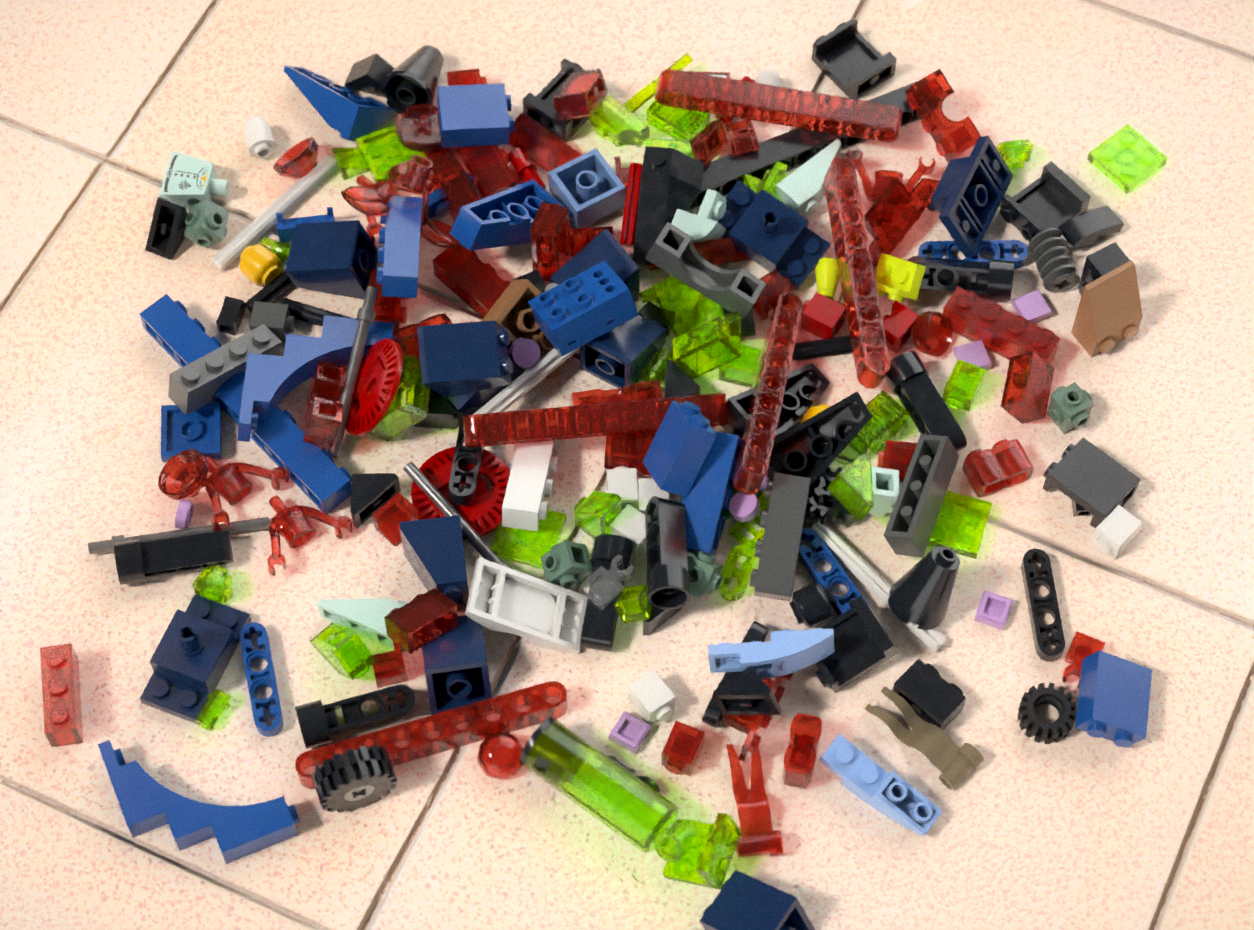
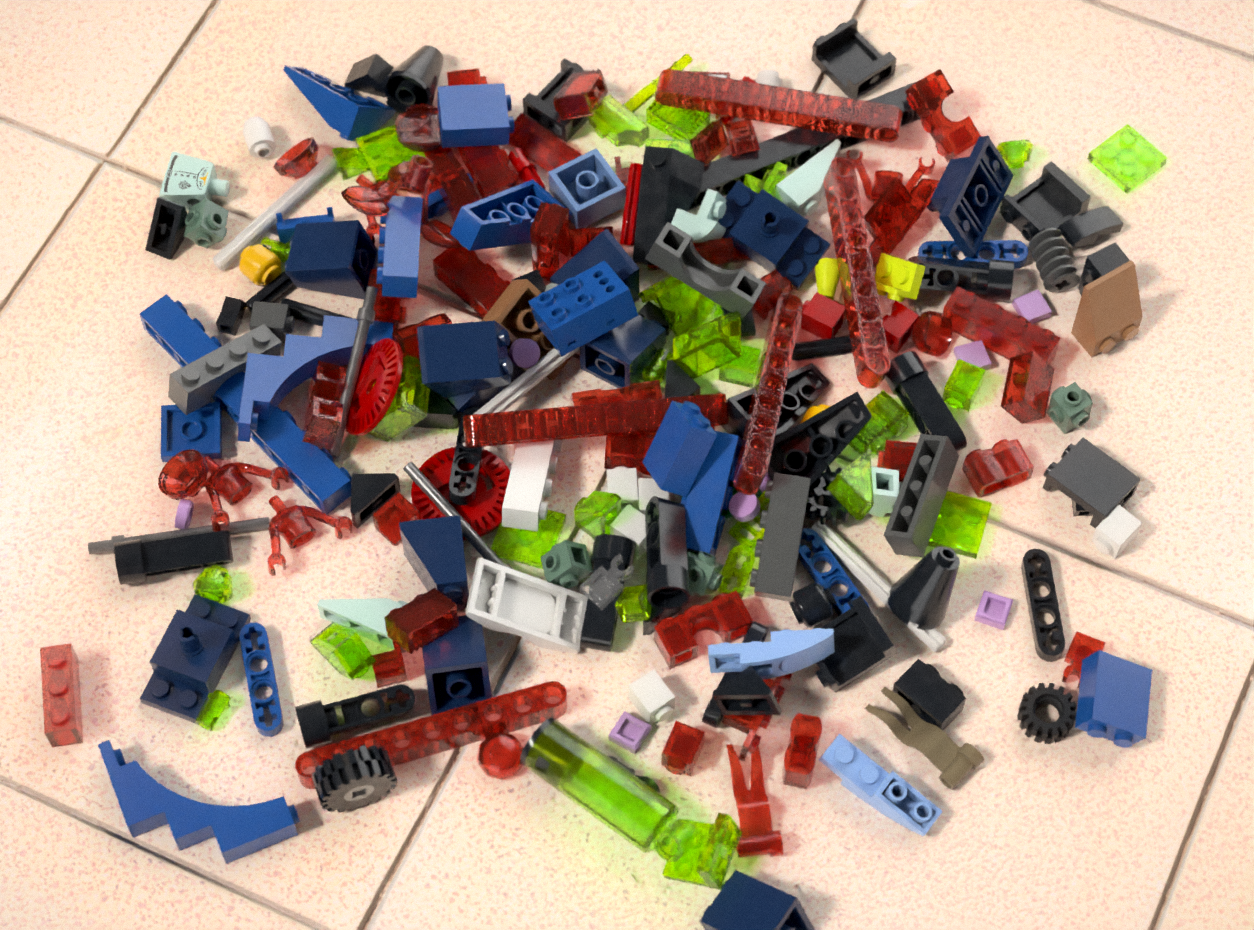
(723, 615): none -> clear red arch

